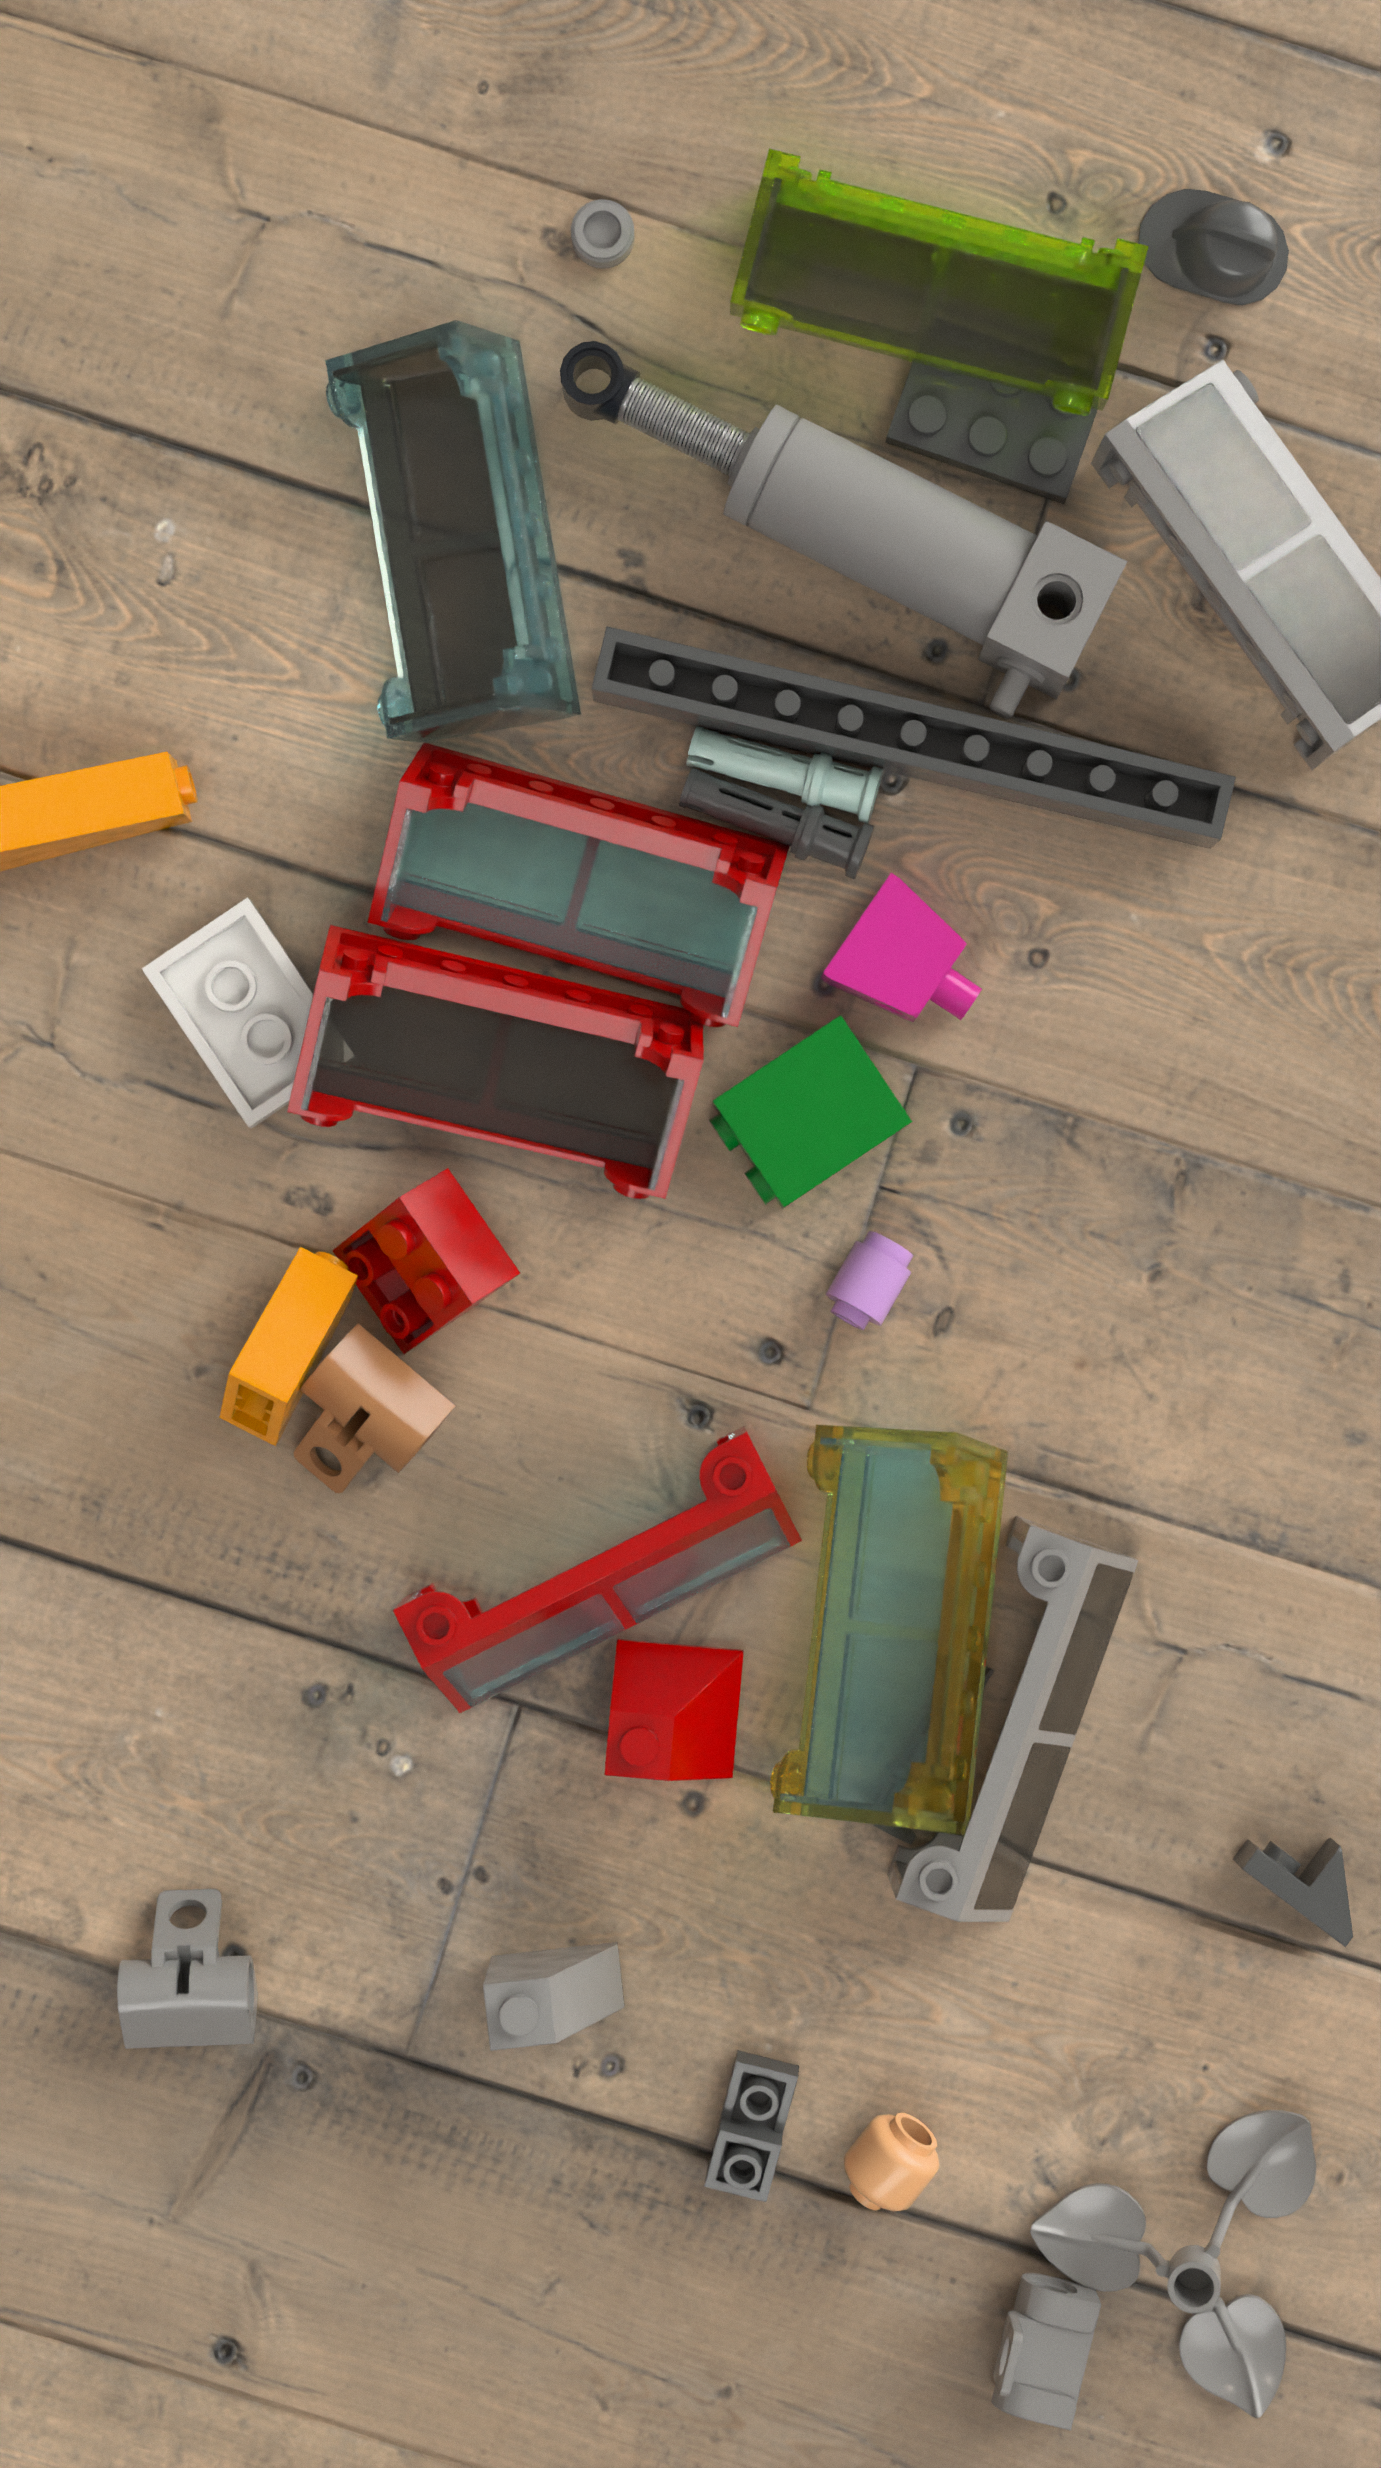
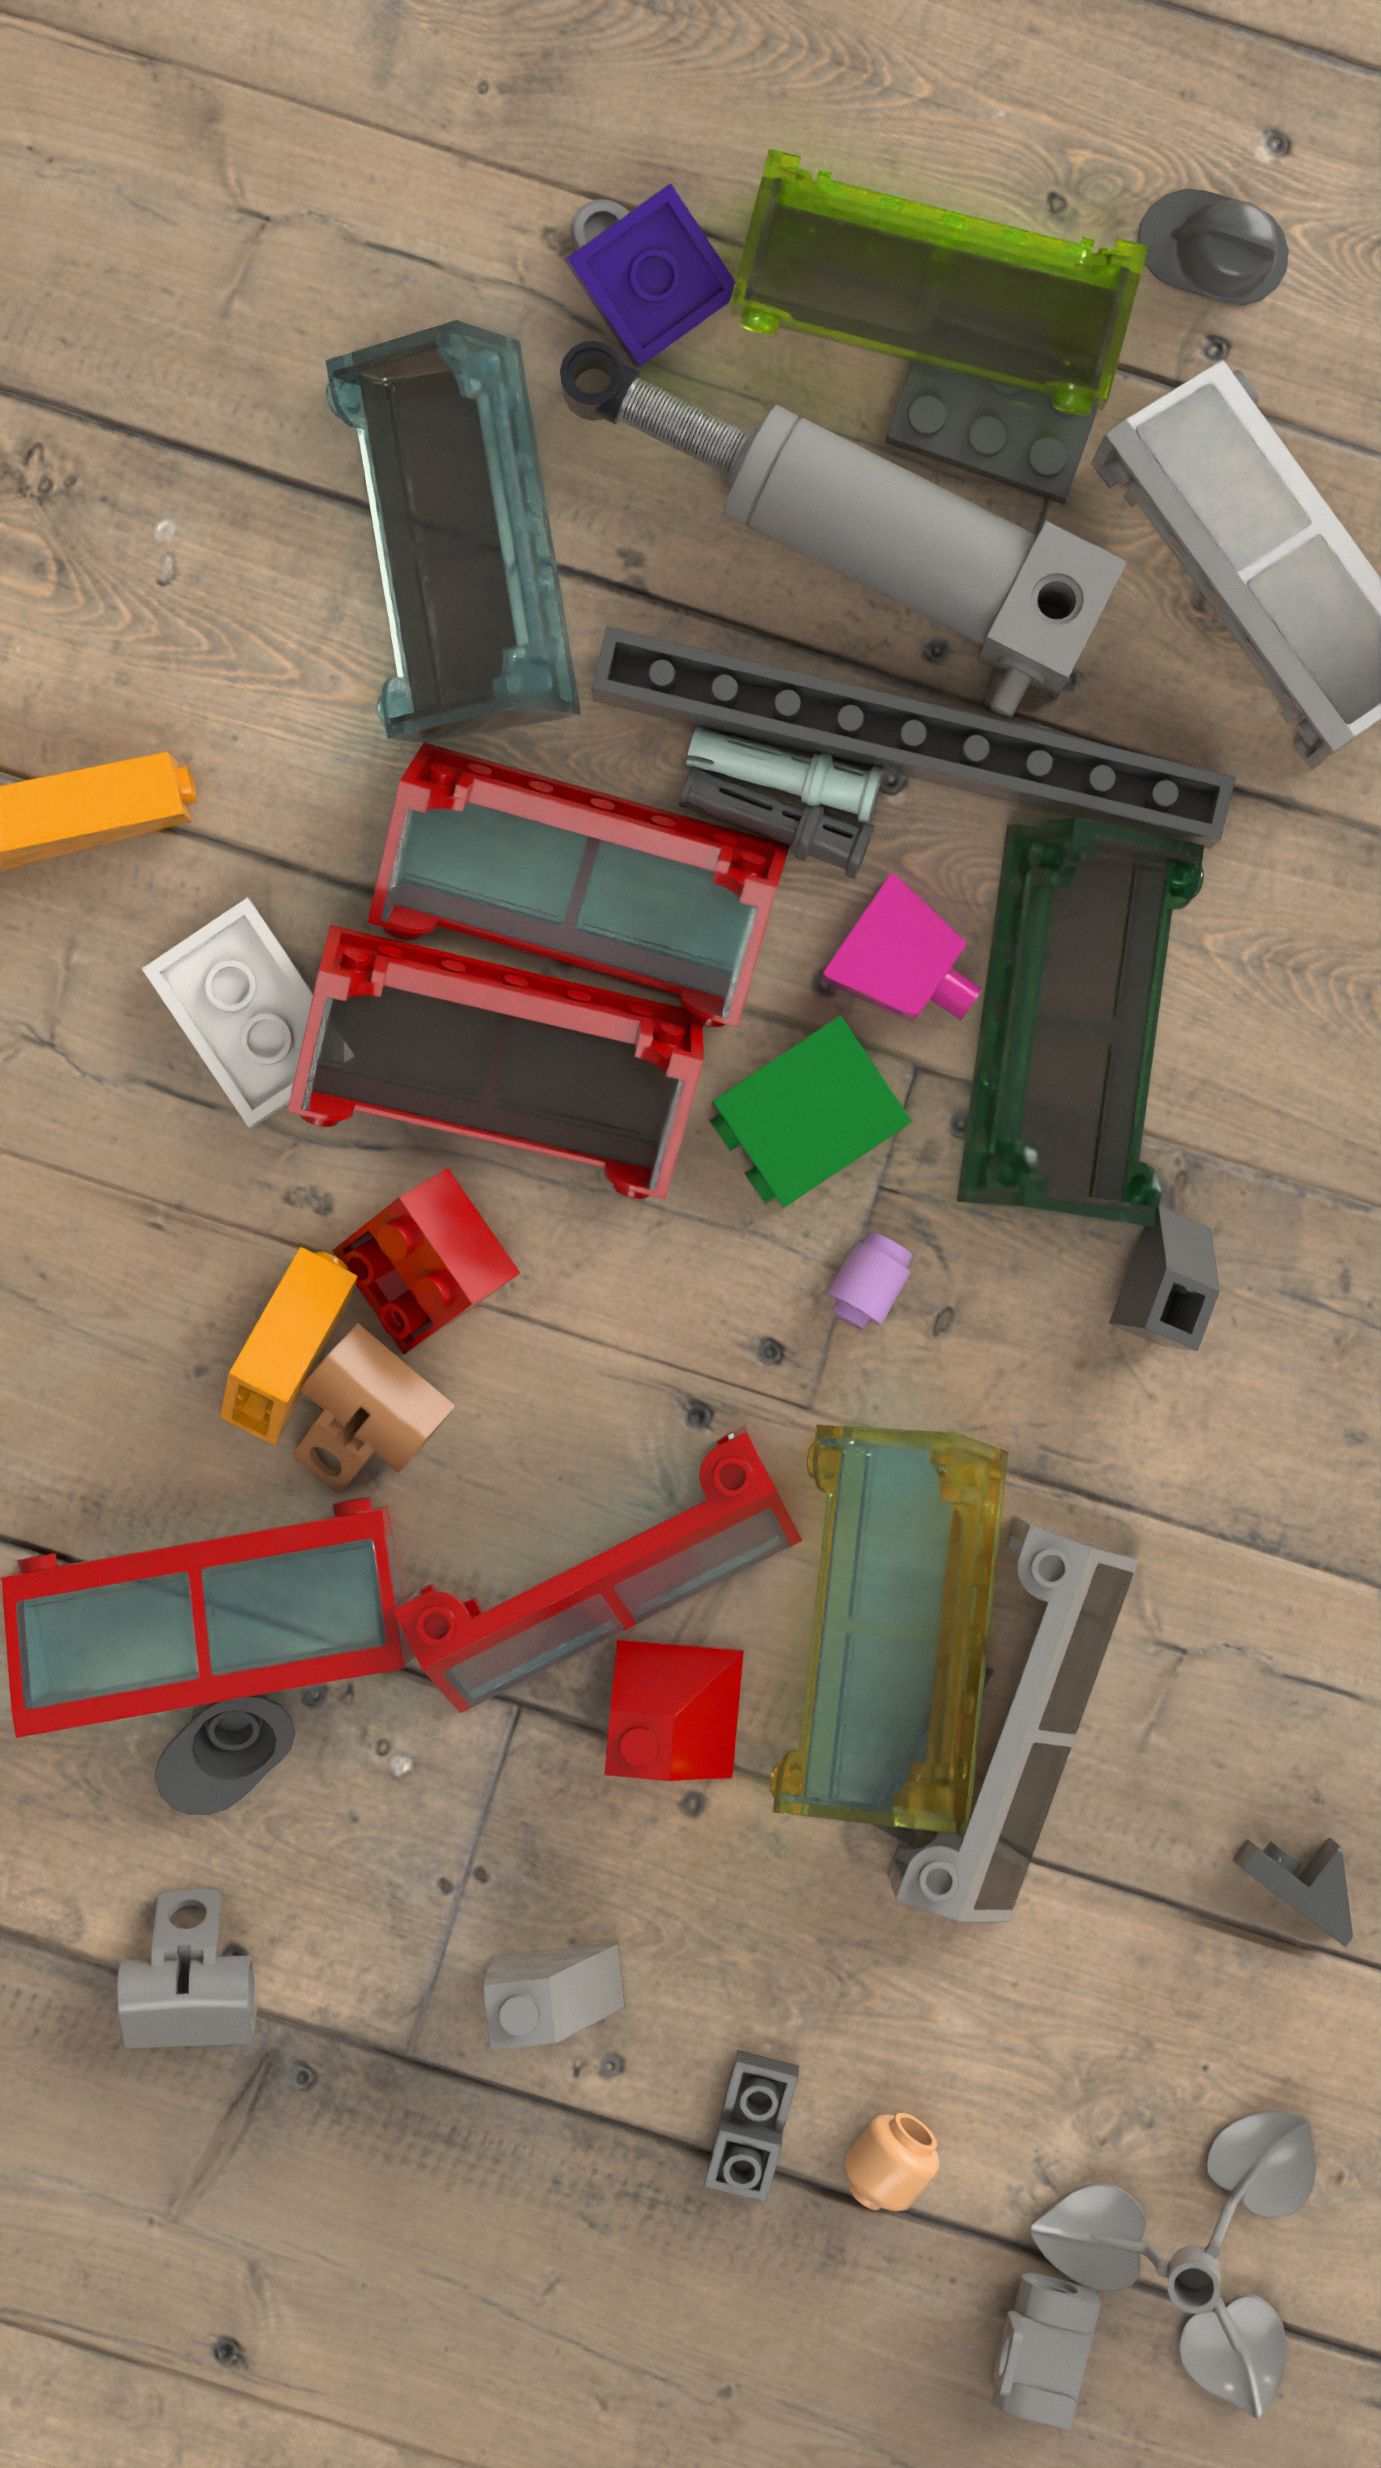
(203, 1621): none -> windscreen
(223, 1753): none -> dark grey piece
(652, 275): none -> dark purple plate
(1073, 1020): none -> windscreen
(1170, 1283): none -> dark grey slope

